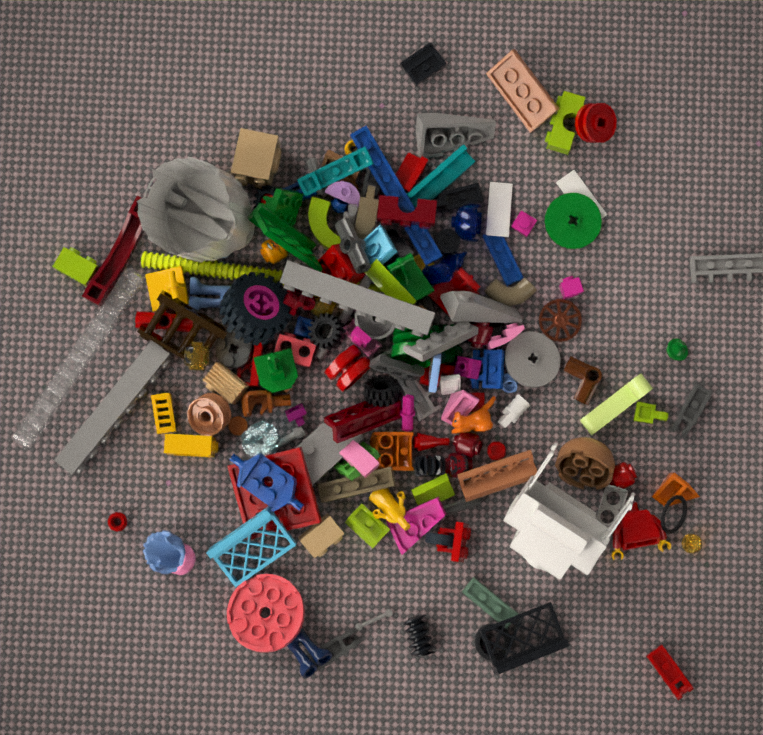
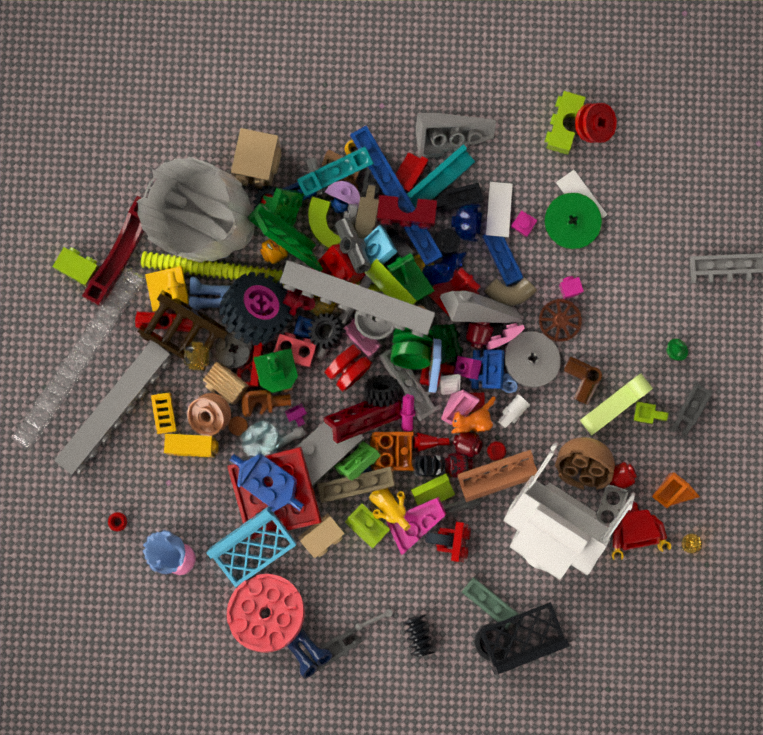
(359, 458): bright pink slope -> none
(360, 338): dark pink plate -> none
(396, 367): dark grey hinge -> none
(423, 64): black plate -> none
(441, 341): light grey hinge -> none
(522, 91): nougat tile -> none
(665, 510): black piece -> none
(669, 671): red plate -> none

